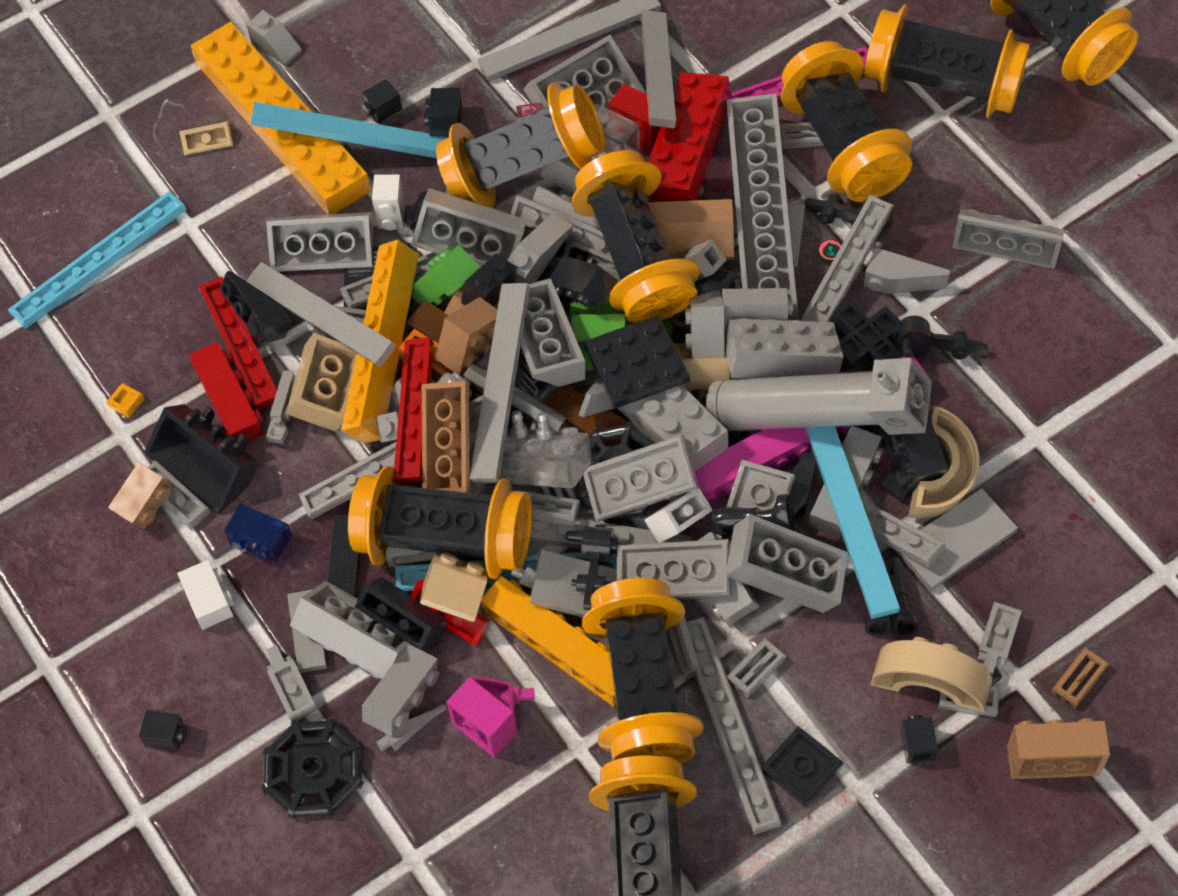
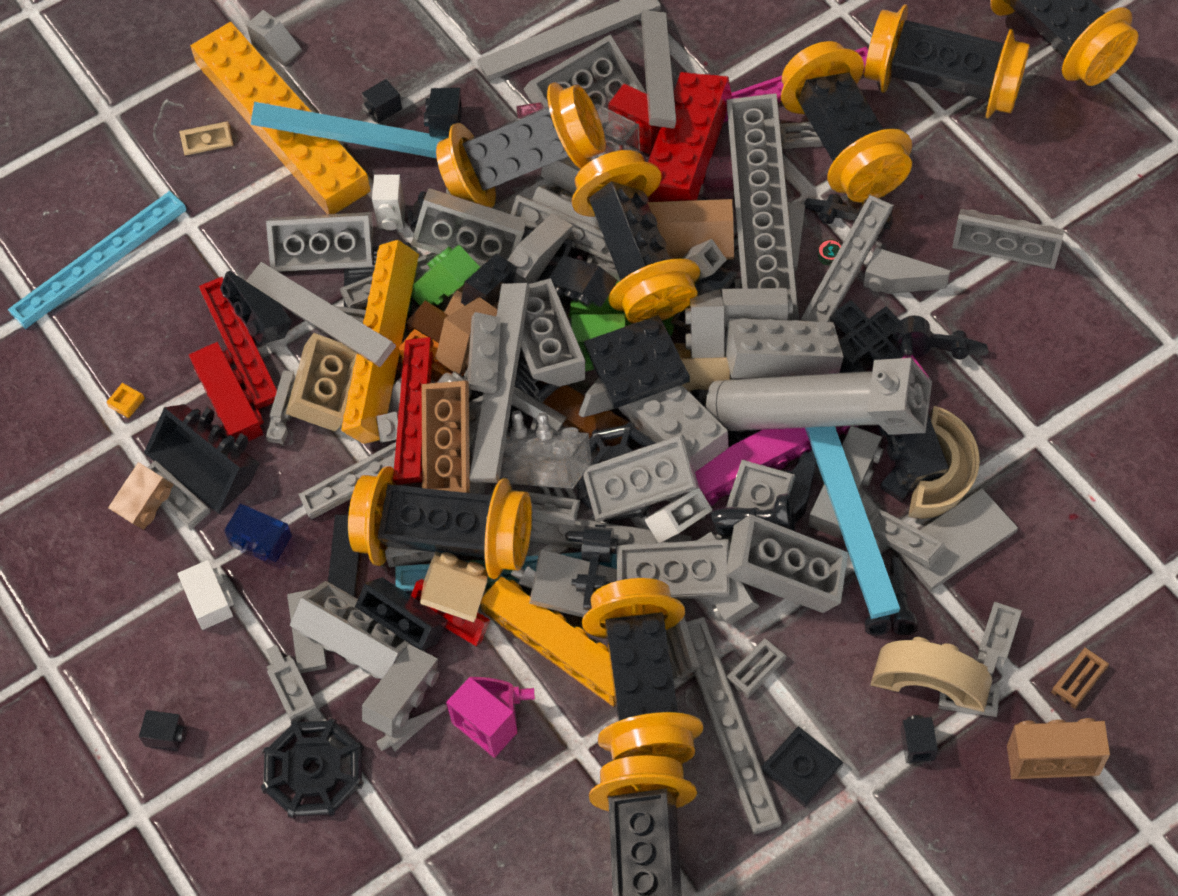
(484, 353): none -> light grey plate

